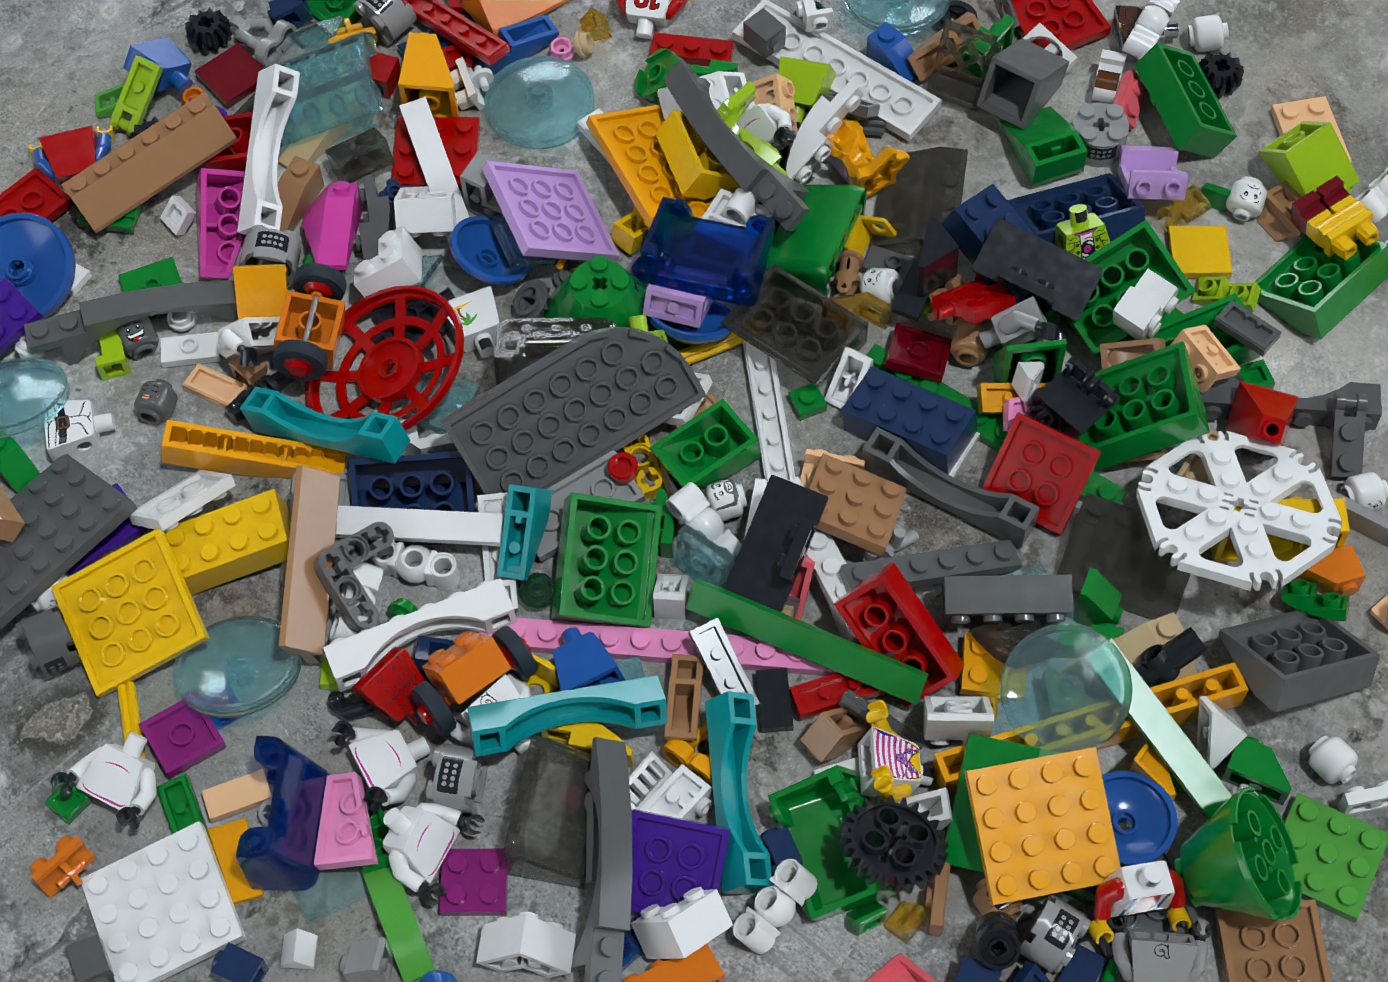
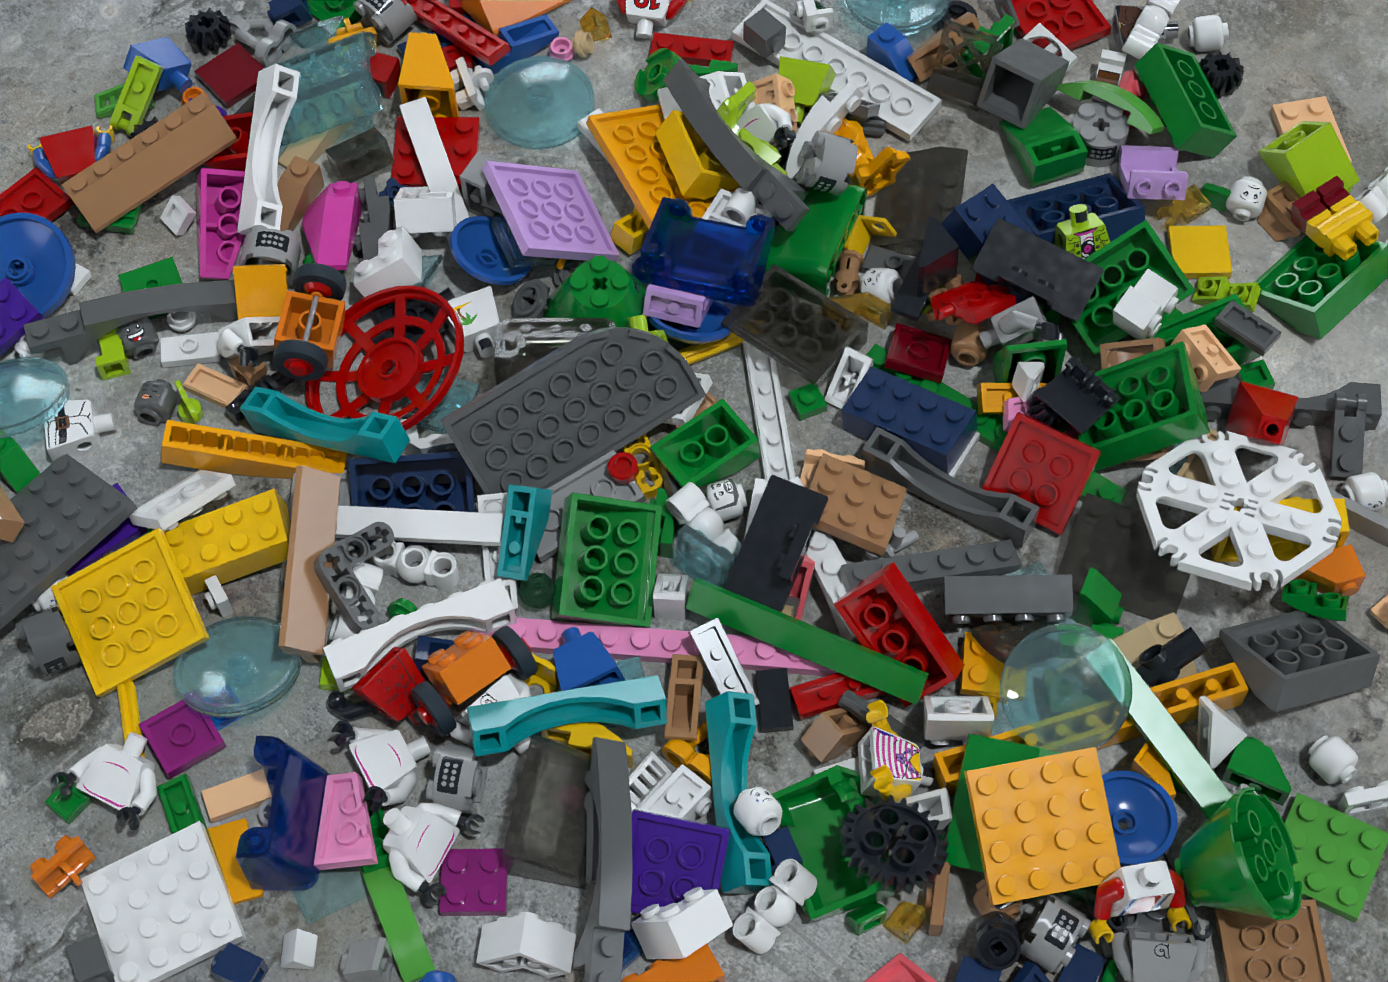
(189, 408): none -> lime piece
(216, 597): none -> white plate
(758, 811): none -> white head
(827, 162): none -> light grey brick
(1141, 114): none -> bright green slope

